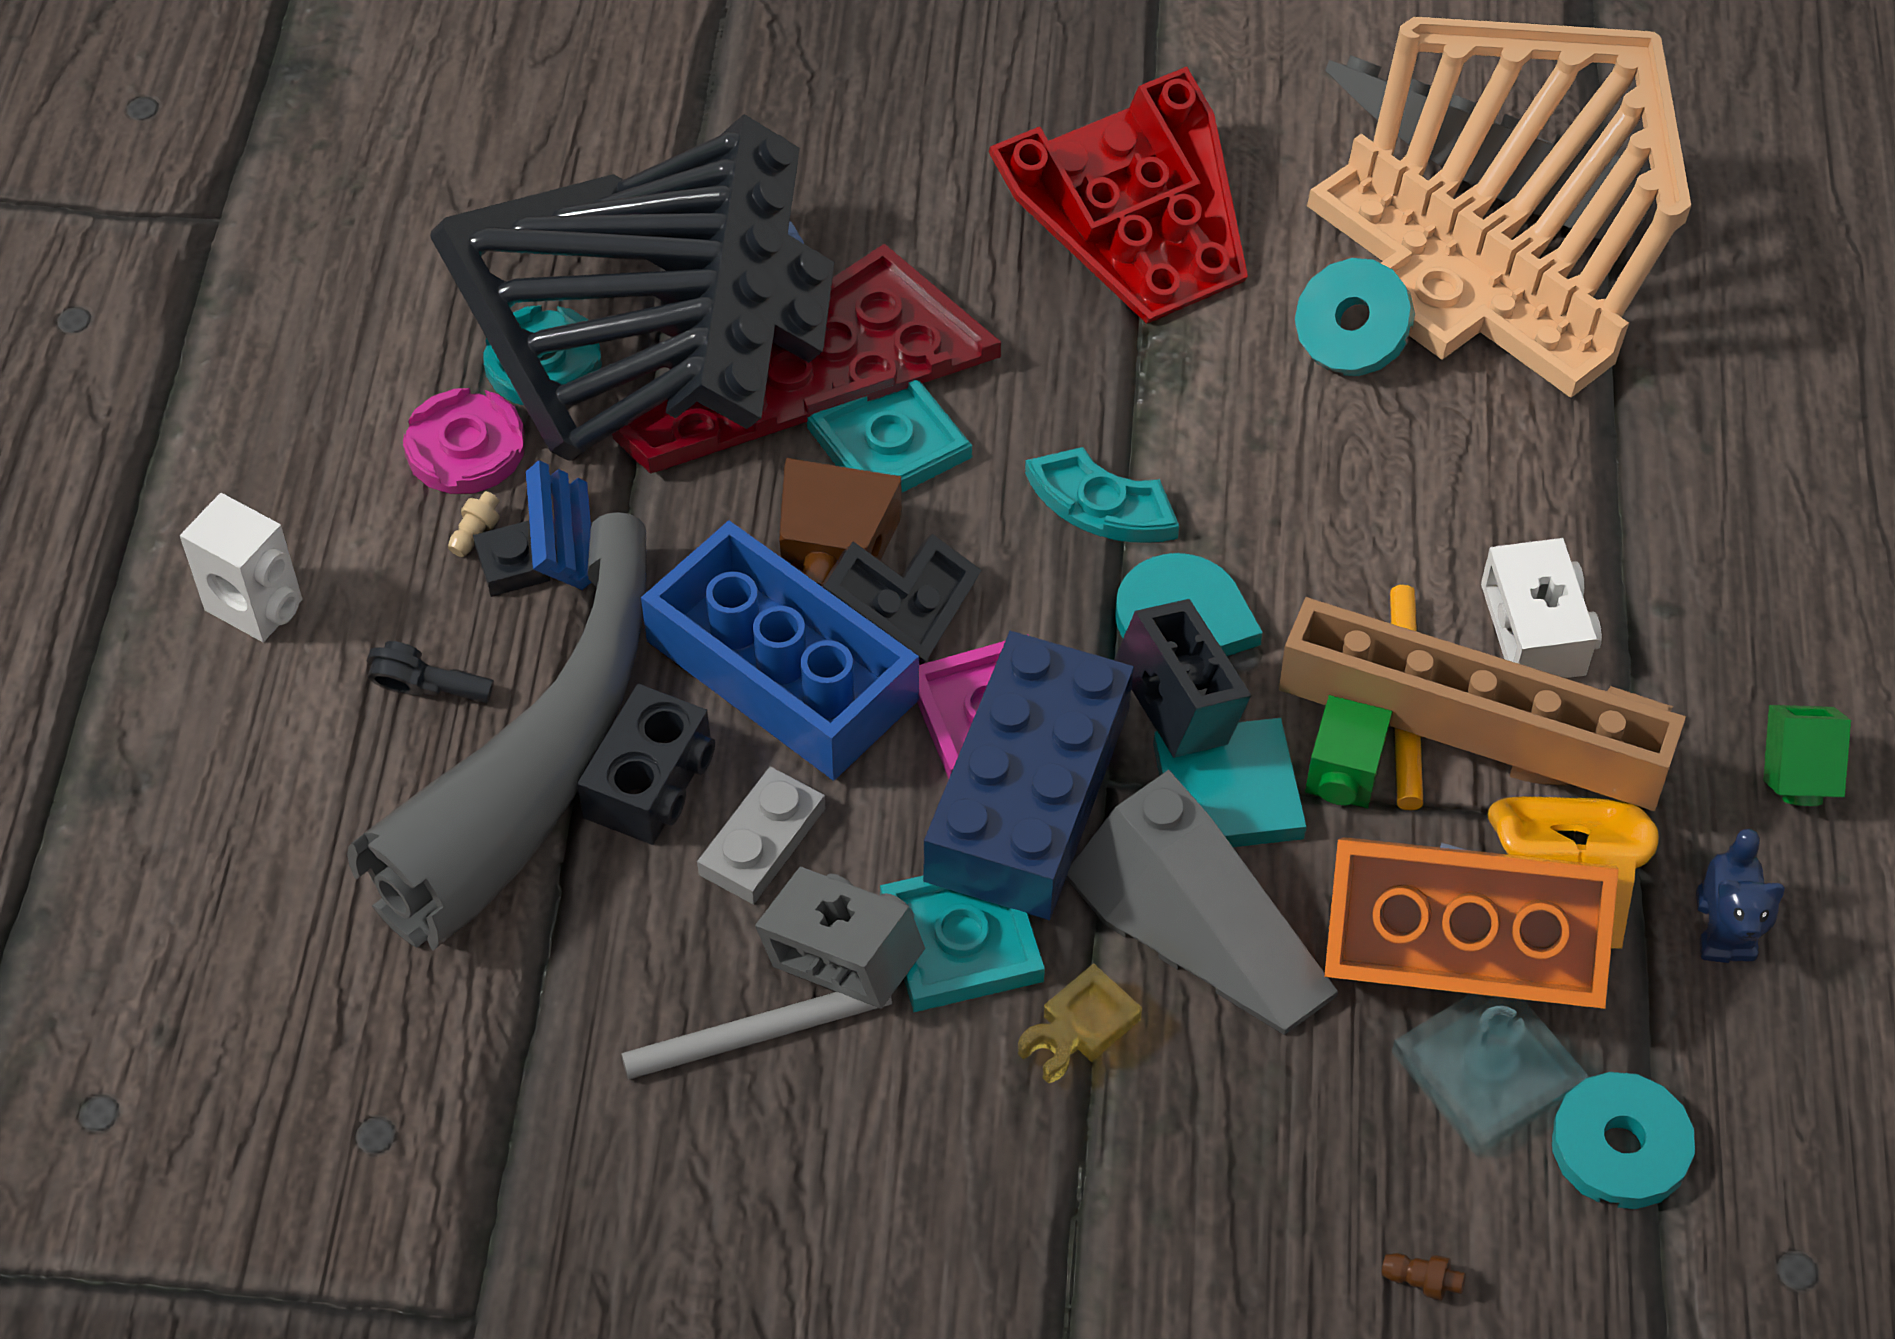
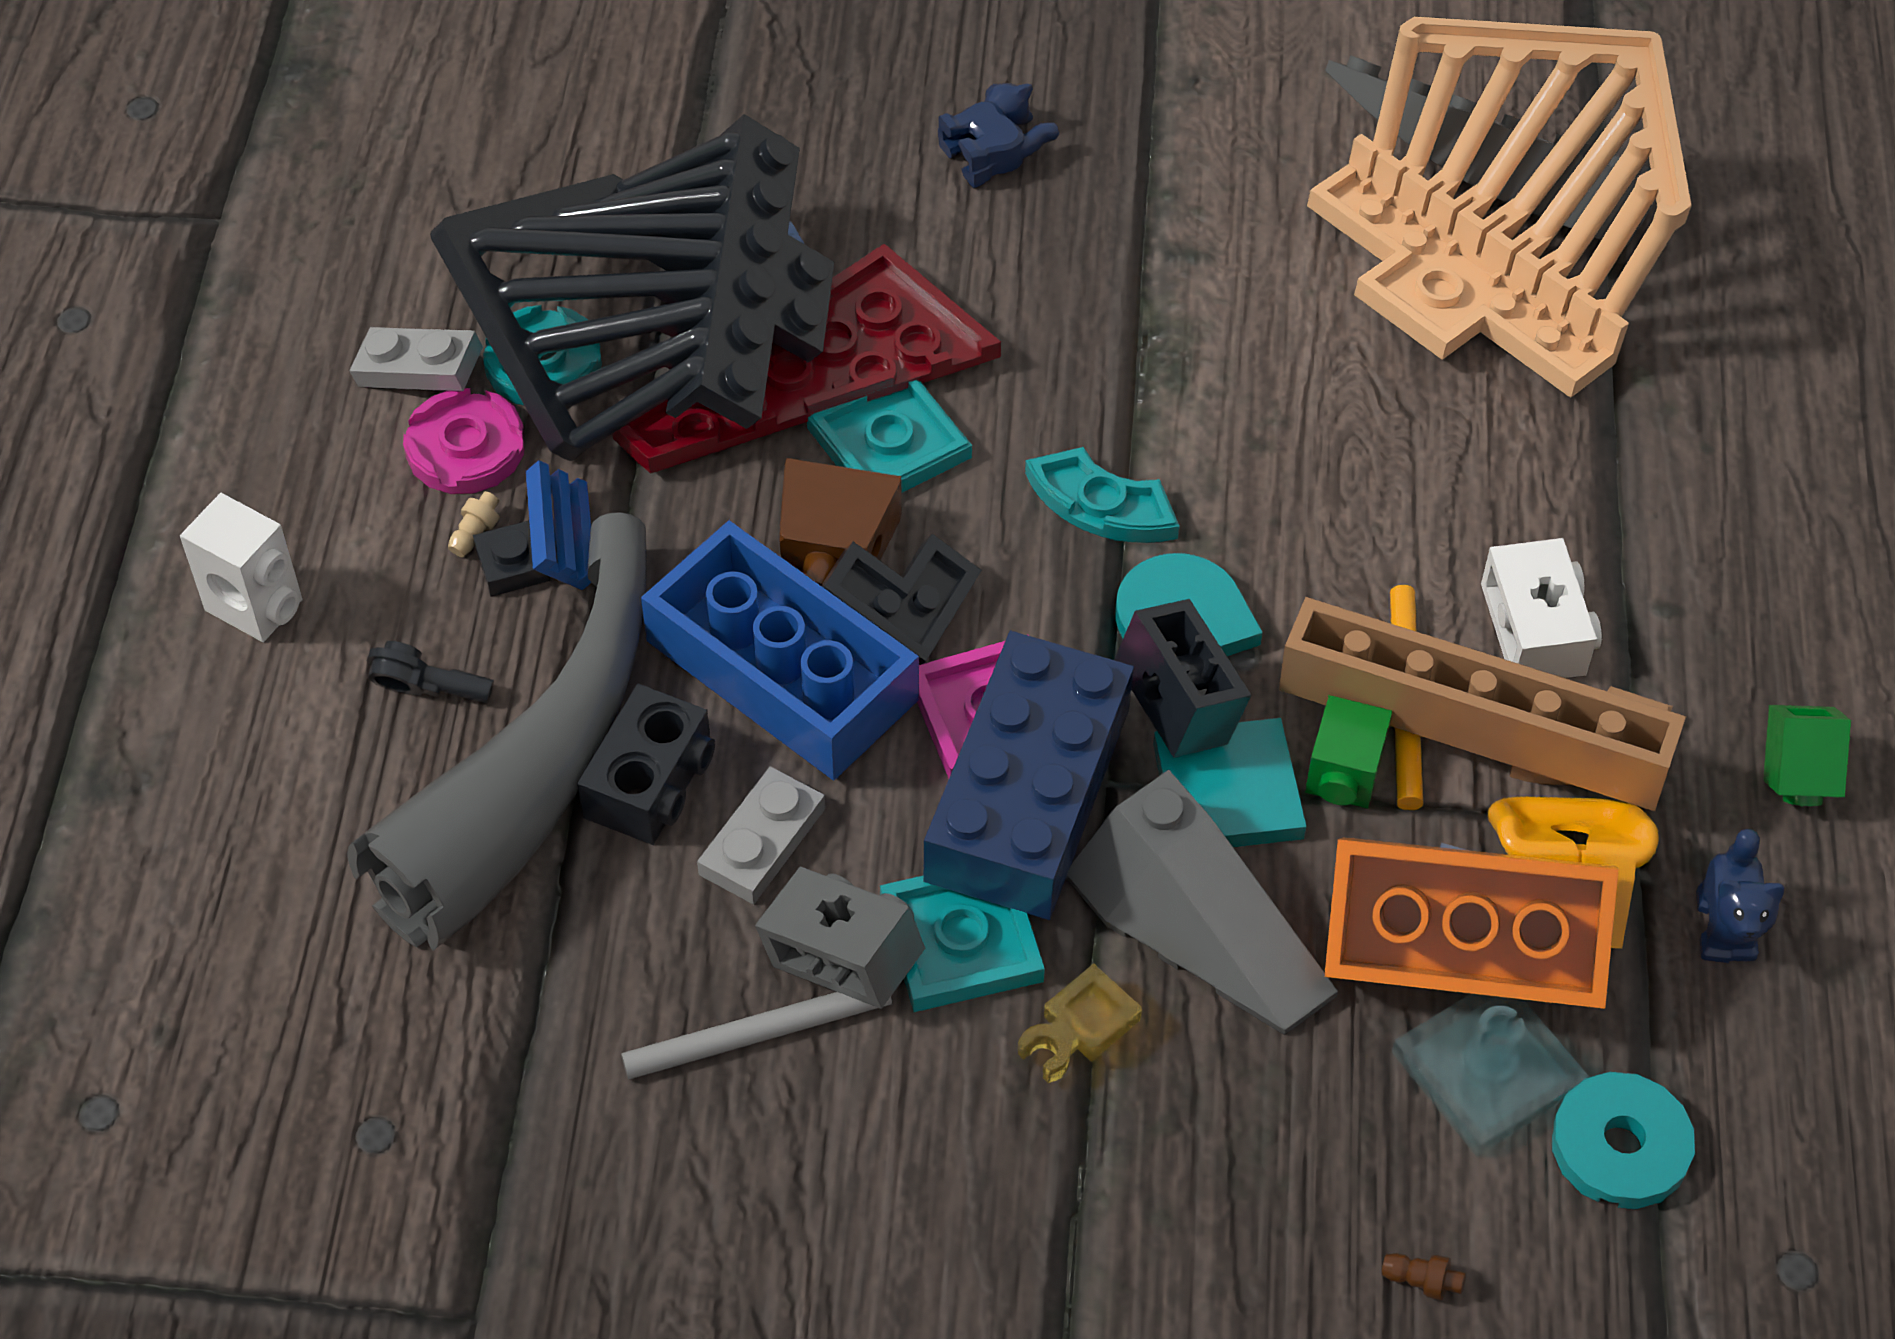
(416, 359): none -> light grey plate
(990, 133): none -> dark blue animal
(1137, 197): red wedge -> none
(1332, 293): teal tile -> none

